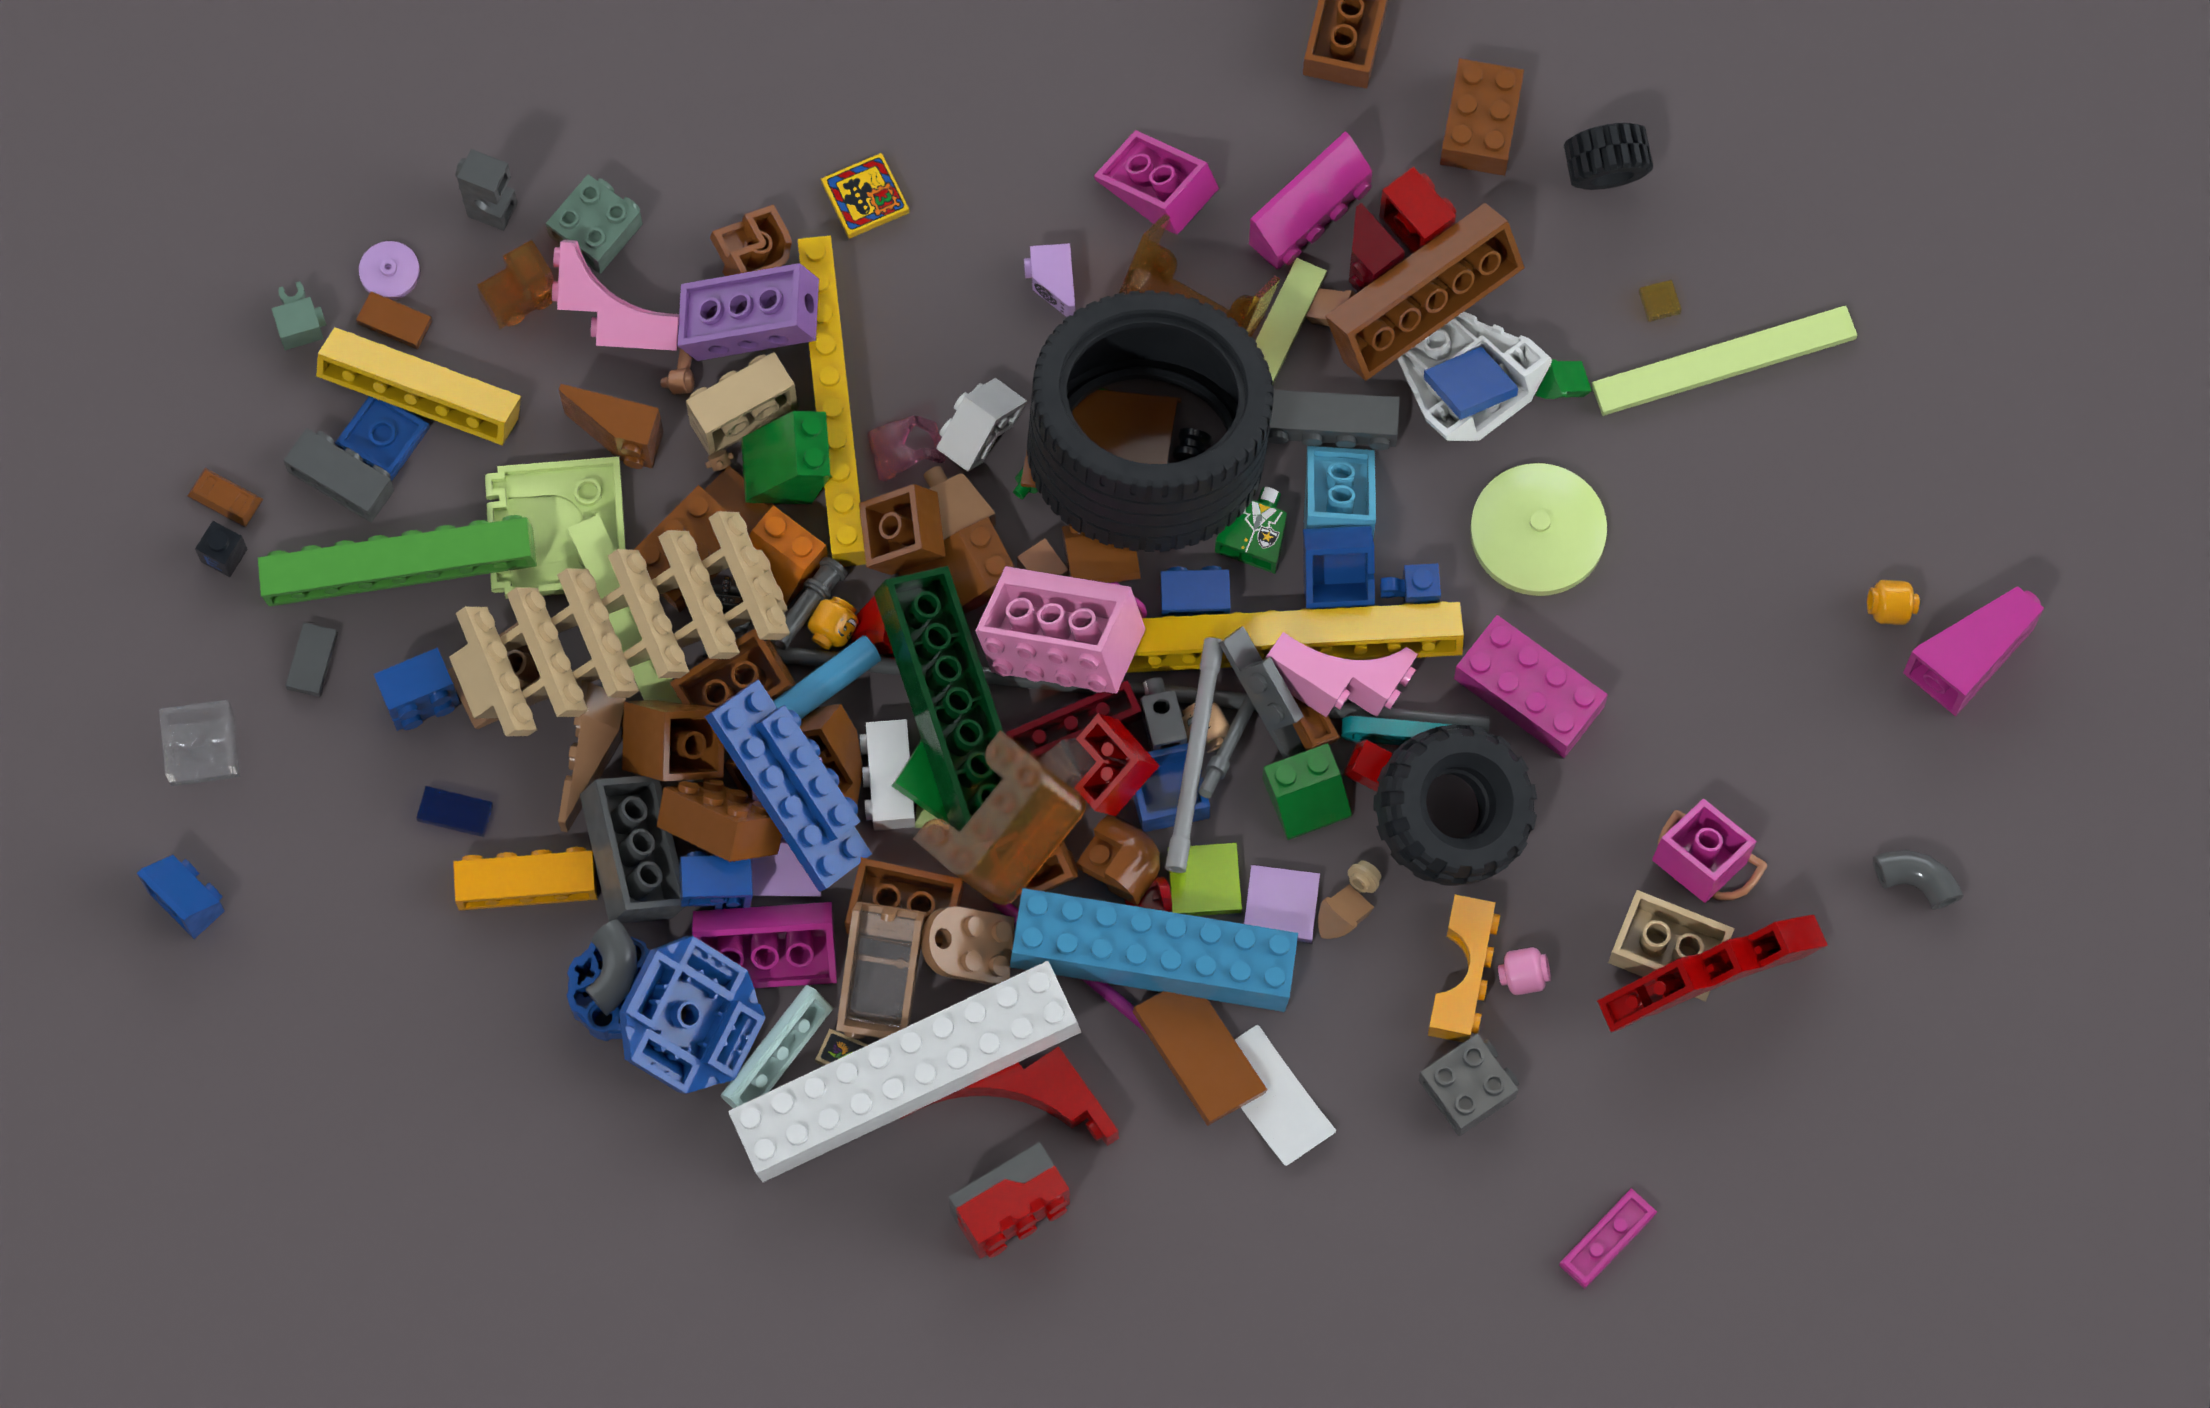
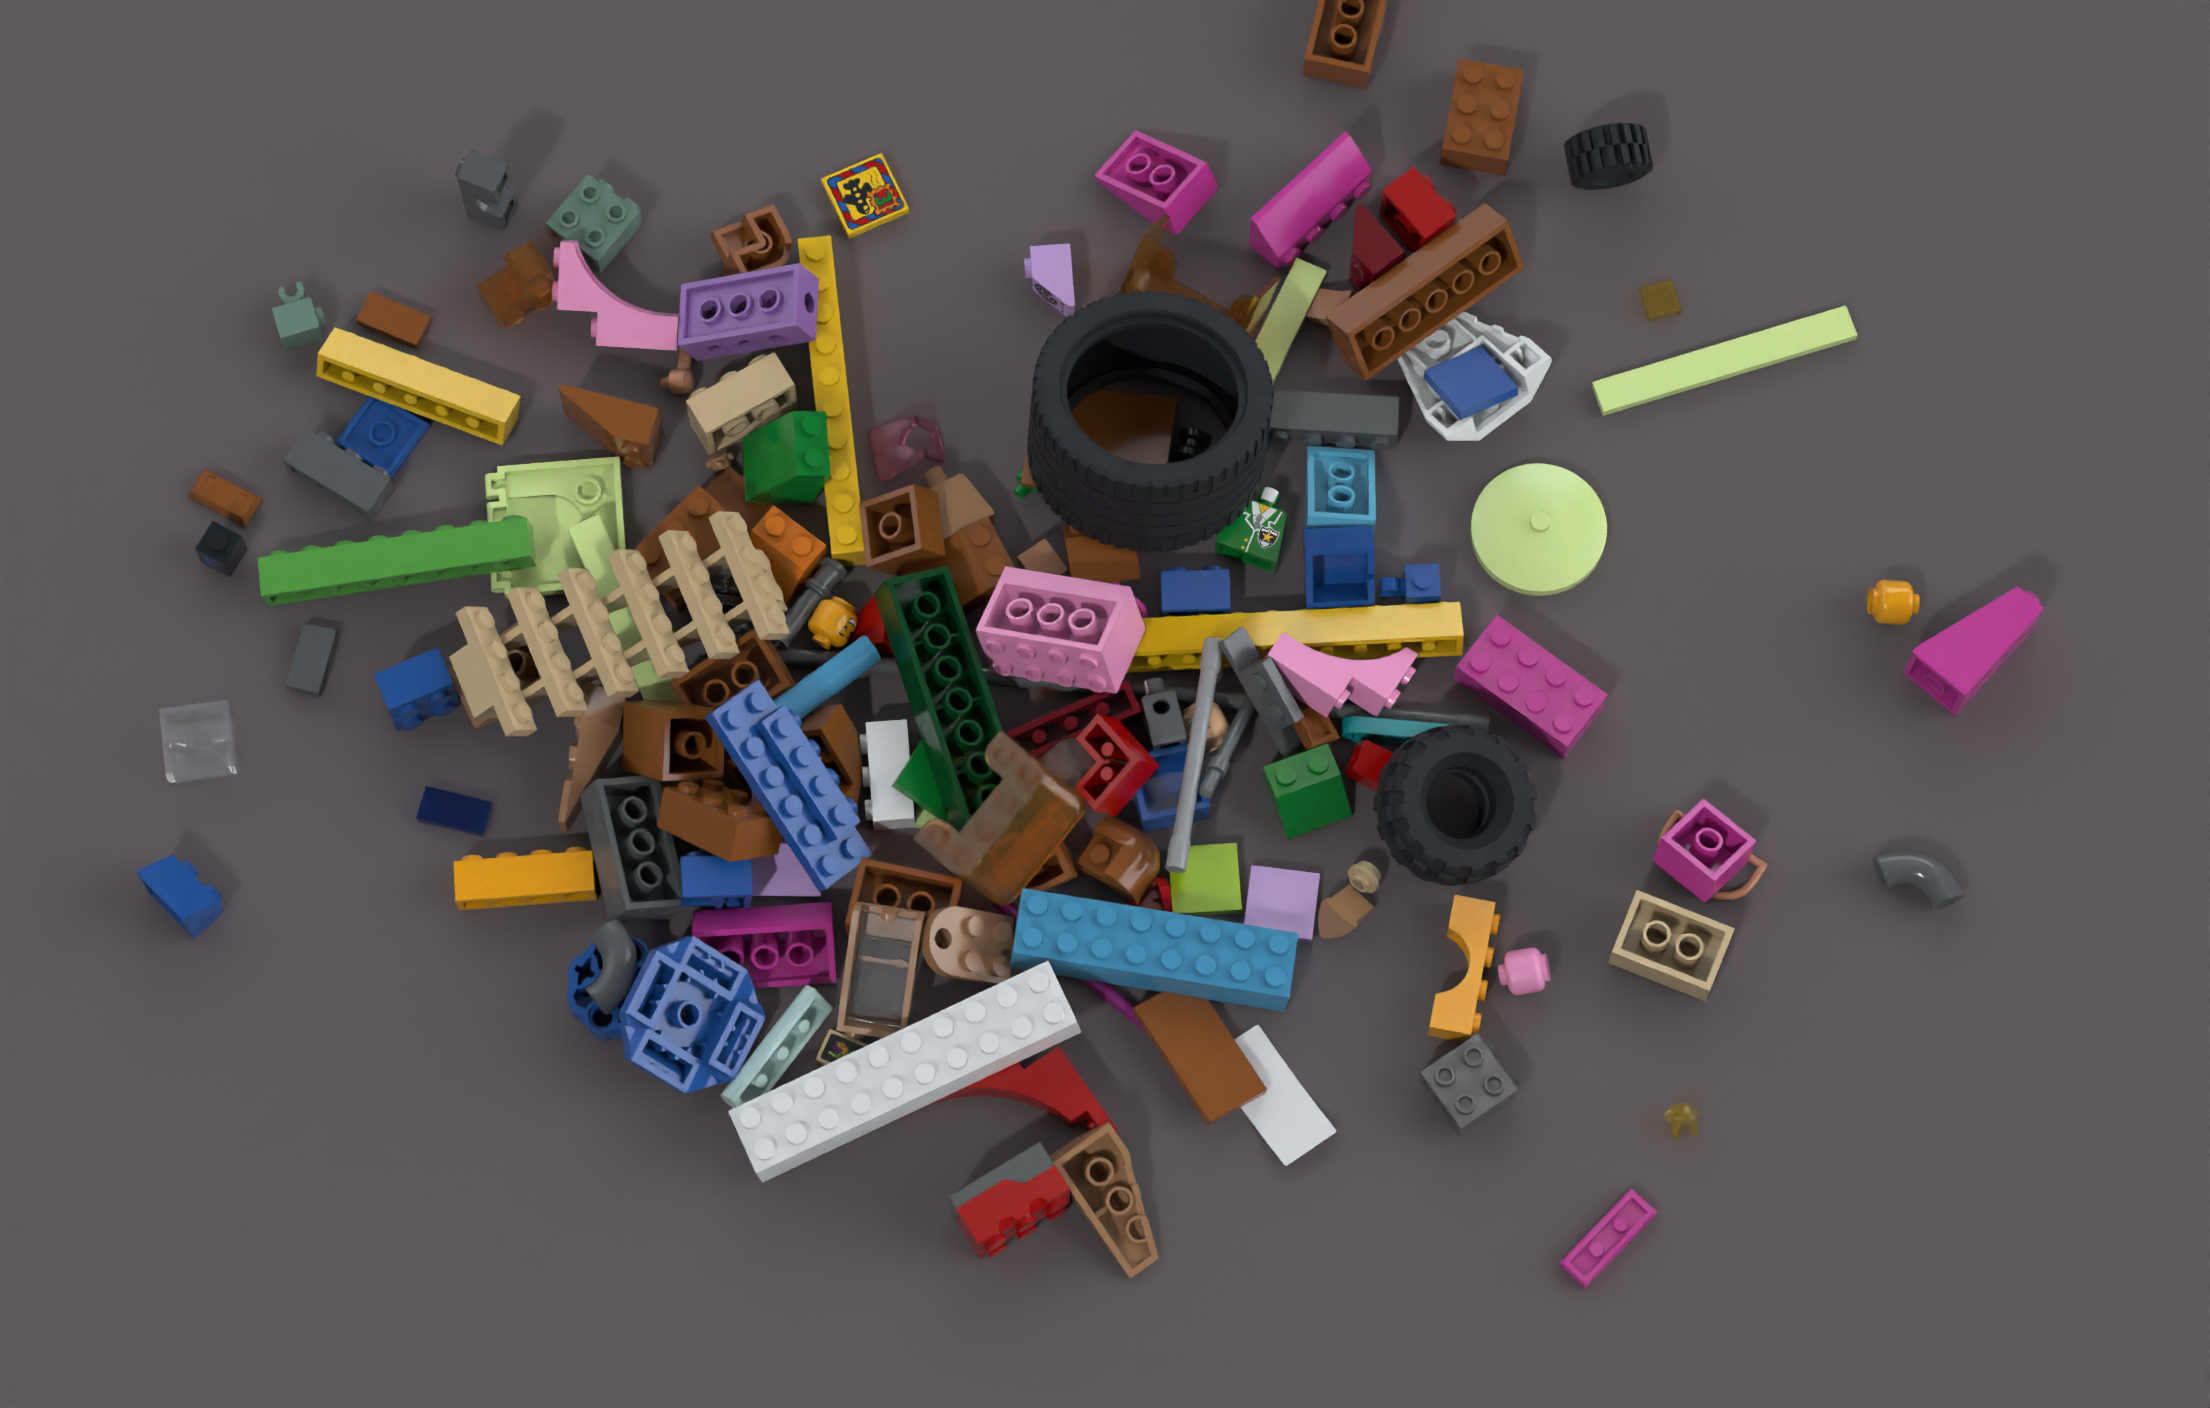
(389, 269): lavender piece -> none
(978, 422): white brick -> none
(1107, 1195): none -> medium nougat wedge
(1564, 380): green tile -> none
(1682, 1114): none -> clear yellow plate
(1722, 964): red arch -> none

